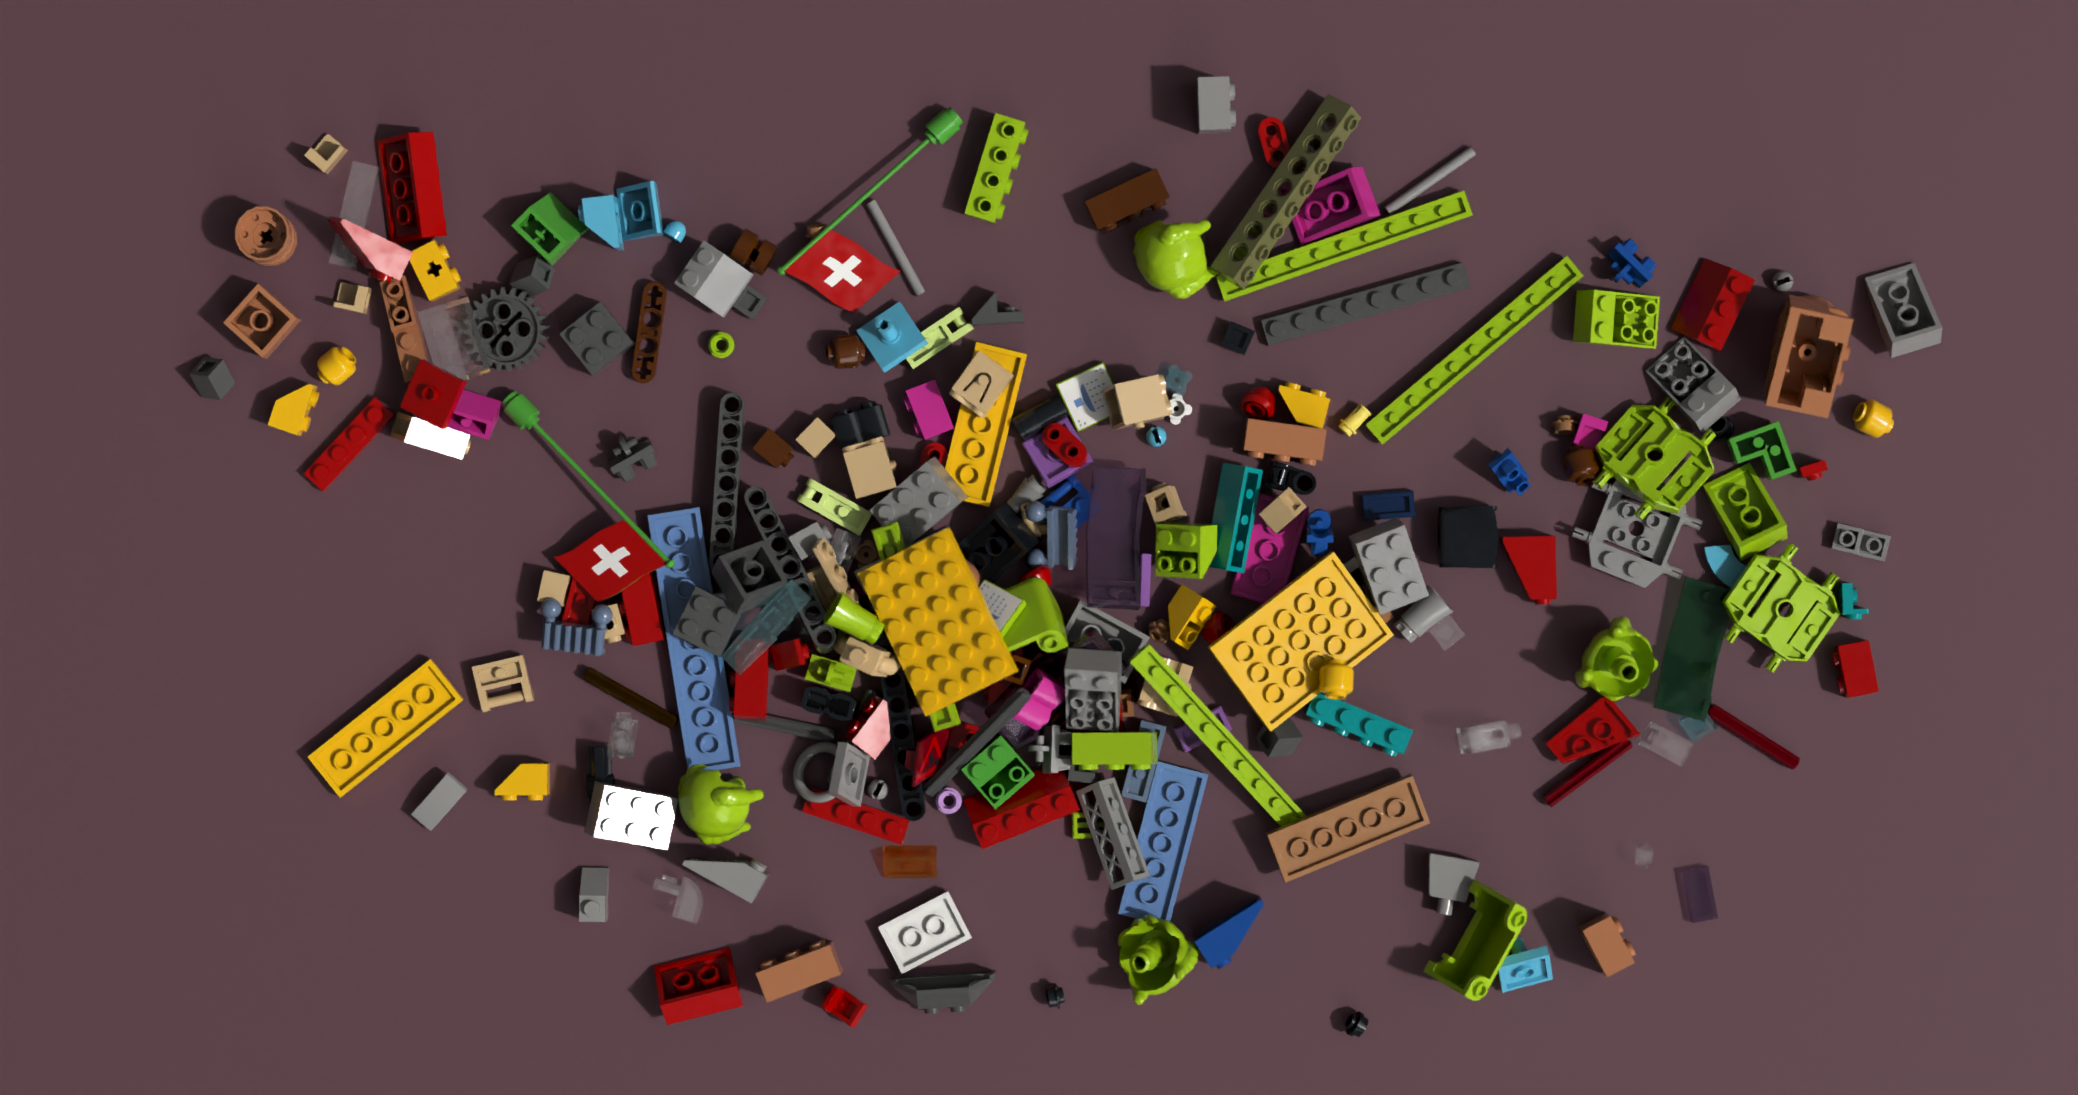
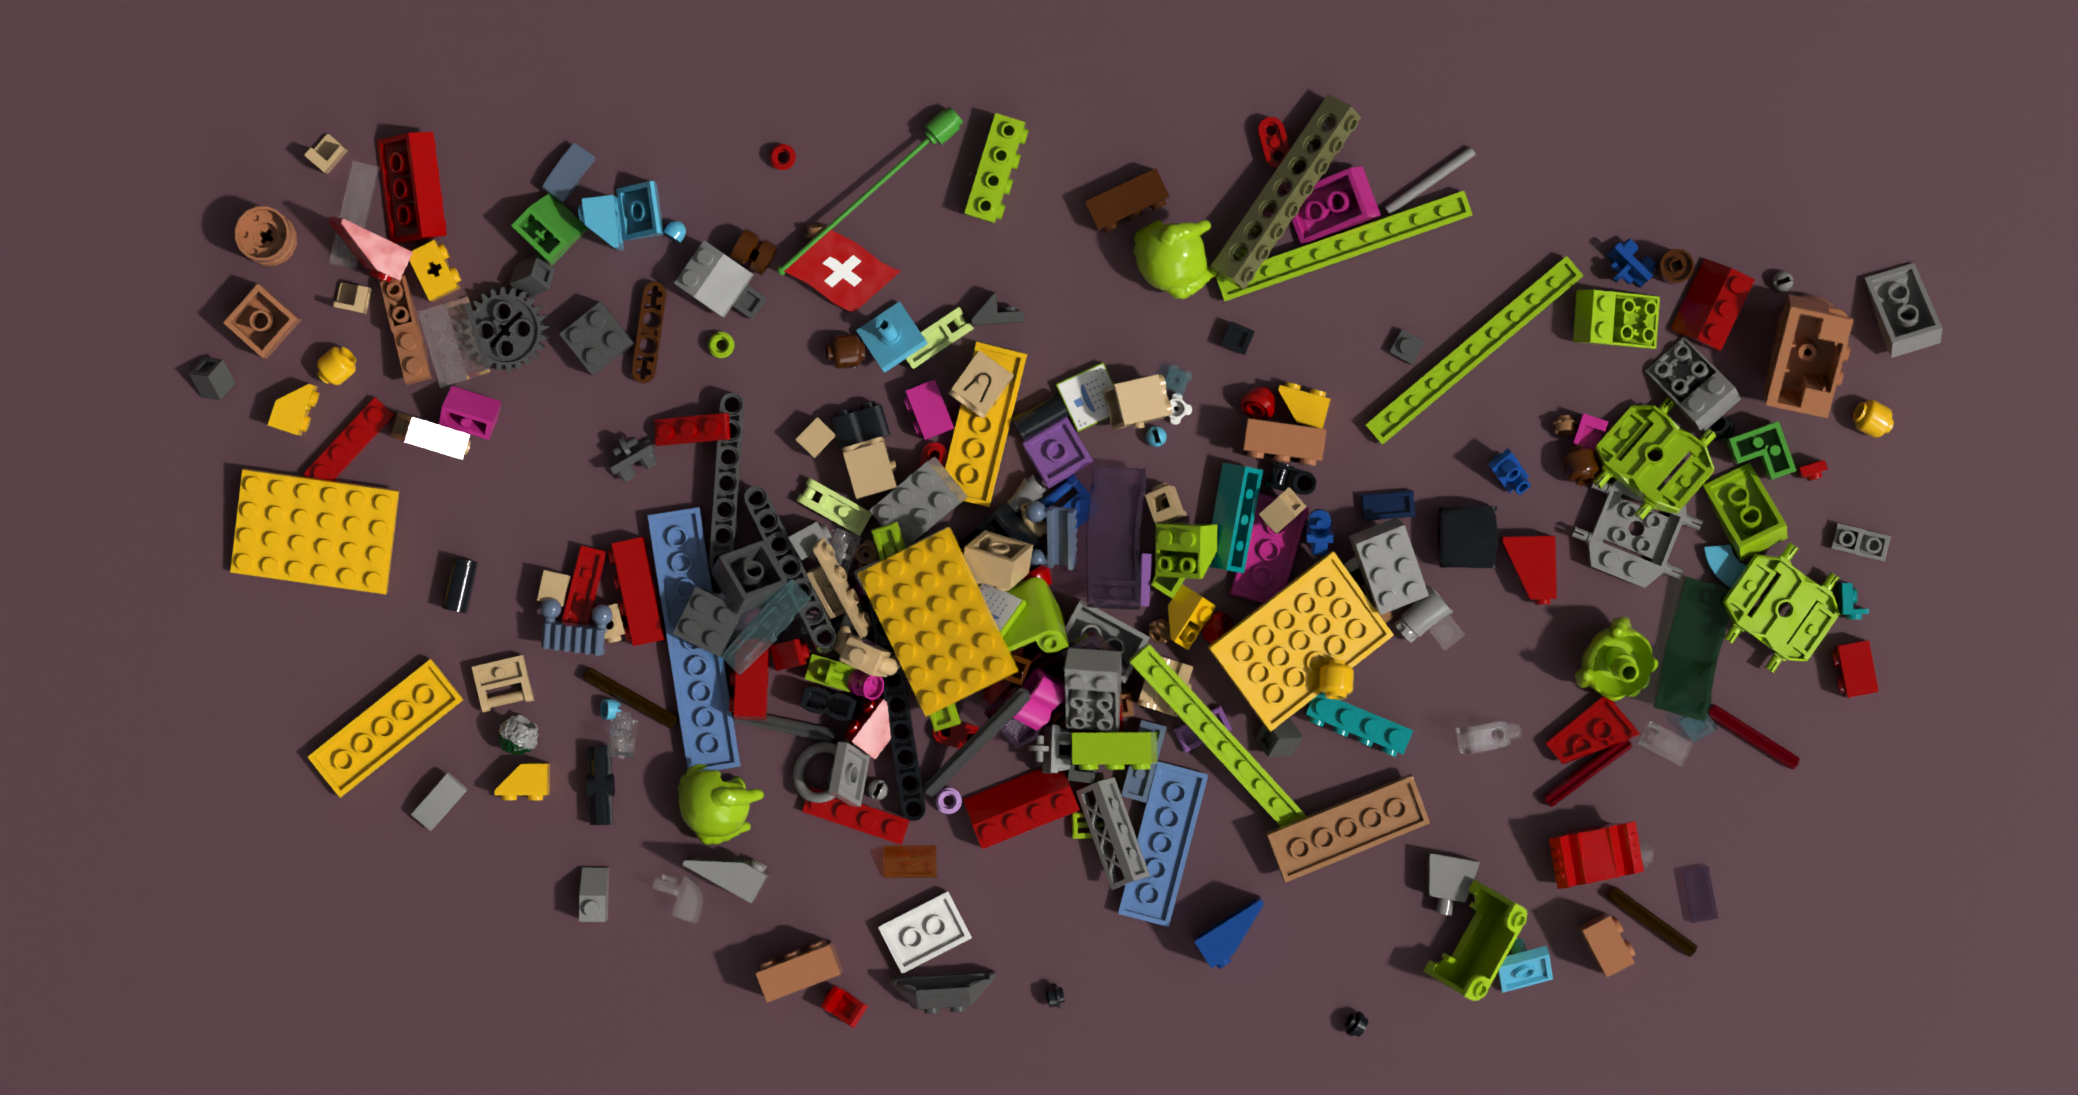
(314, 531): none -> yellow plate
(433, 394): red plate -> none
(459, 585): none -> black pin
(518, 735): none -> light grey piece
(568, 172): none -> sand blue slope
(609, 708): none -> medium azure hinge
(611, 556): red flag -> none
(631, 815): brick -> none
(692, 429): none -> red plate
(698, 986): red slope -> none
(774, 449): reddish brown brick -> none
(780, 149): none -> red plate
(853, 619): lime plant -> none
(865, 684): none -> dark pink wheel
(895, 248): light grey bar -> none
(928, 757): dark red piece -> none
(998, 560): none -> tan brick
(998, 771): bright green slope -> none
(1064, 444): red plate -> none
(1155, 956): lime piece -> none
(1167, 585): none -> lime panel
(1214, 105): light grey brick -> none
(1354, 420): light yellow pin -> none
(1365, 304): dark grey plate -> none
(1407, 346): none -> dark grey plate
(1596, 854): none -> red slope
(1652, 921): none -> dark brown axle
(1675, 266): none -> reddish brown wheel

